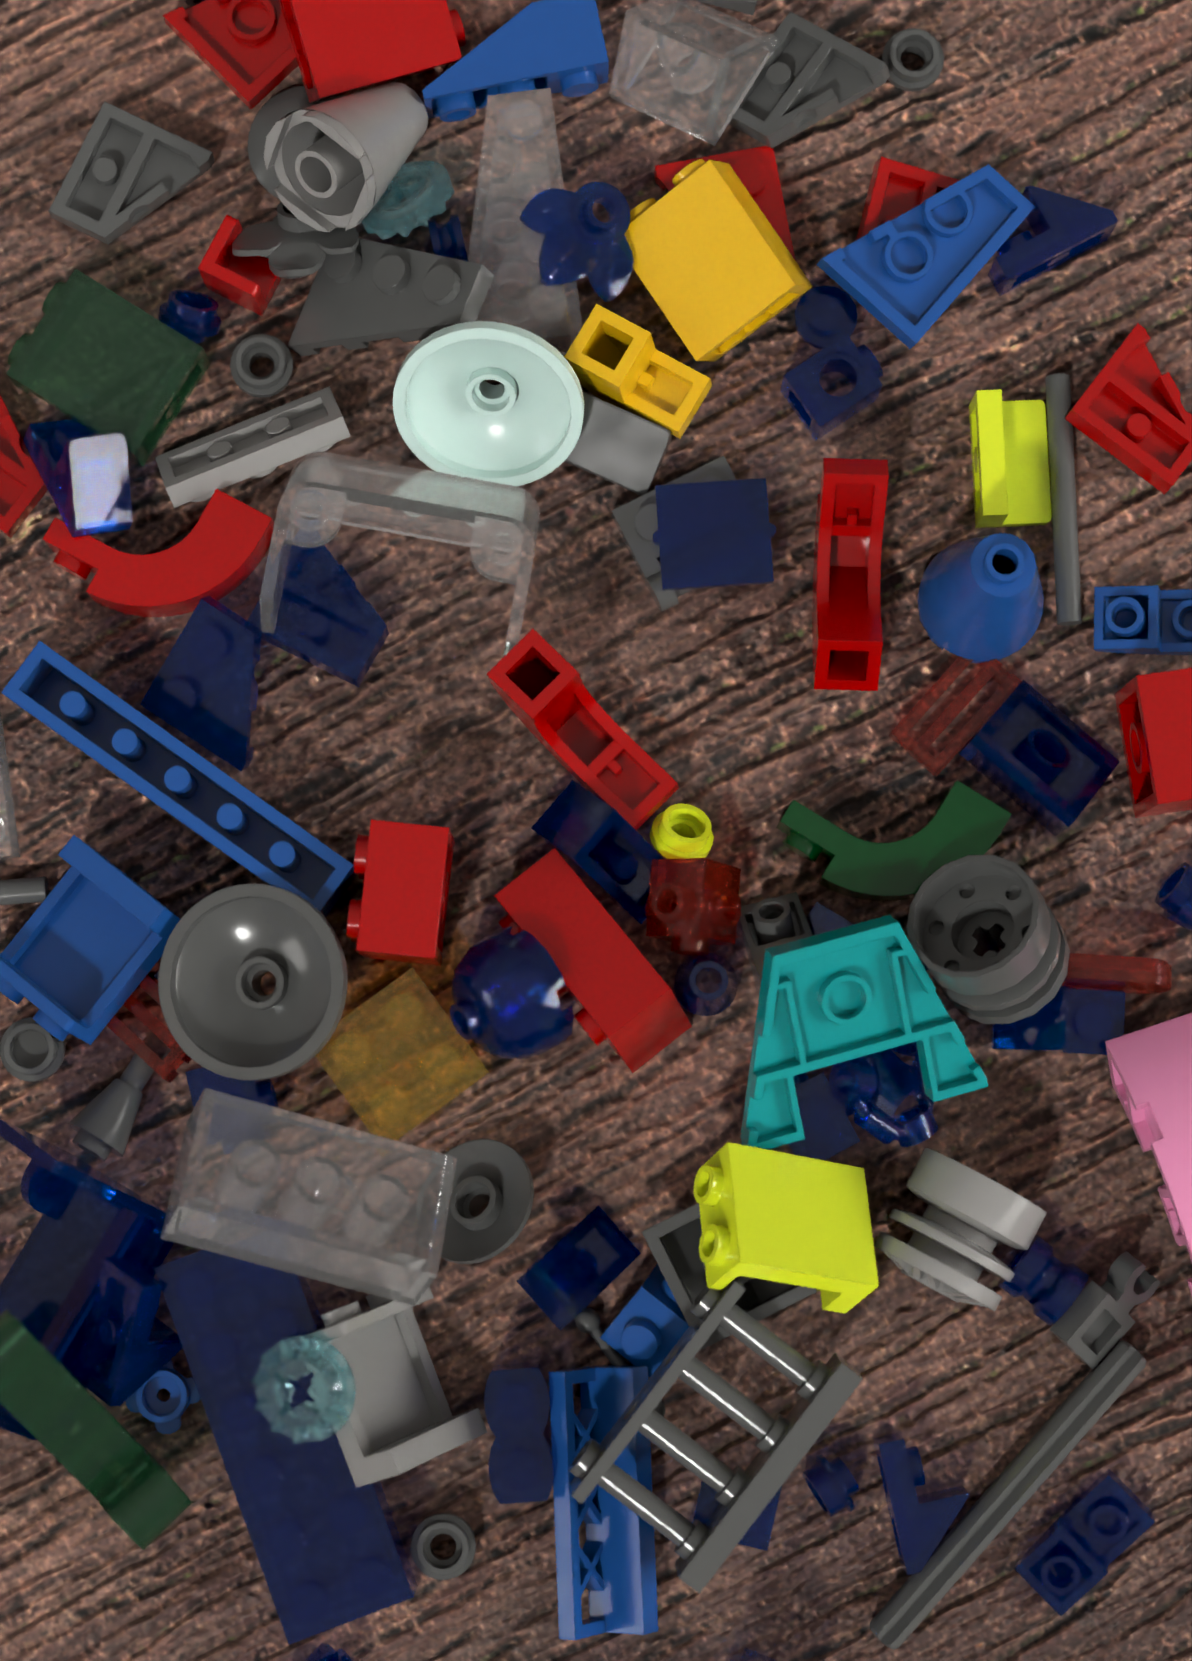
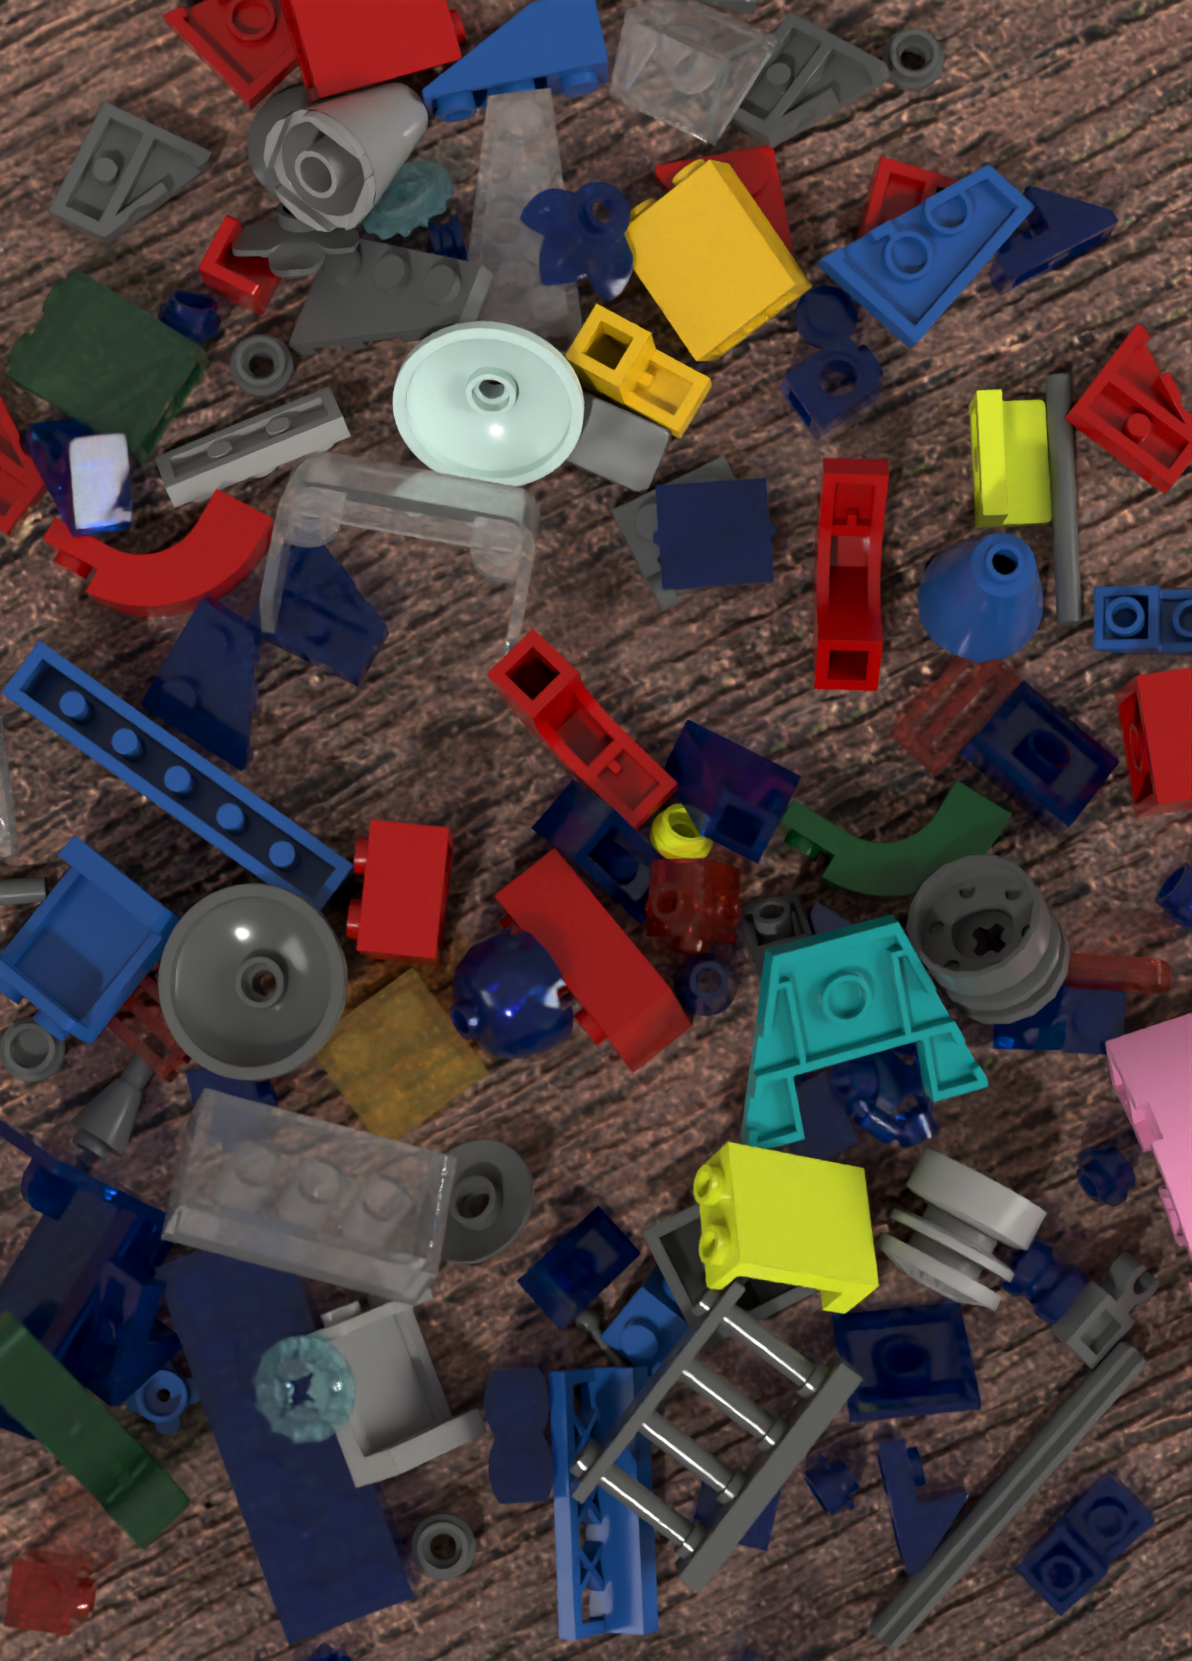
(50, 1592): none -> clear red brick
(729, 789): none -> clear blue slope
(908, 1360): none -> clear blue slope
(1105, 1174): none -> clear blue plate

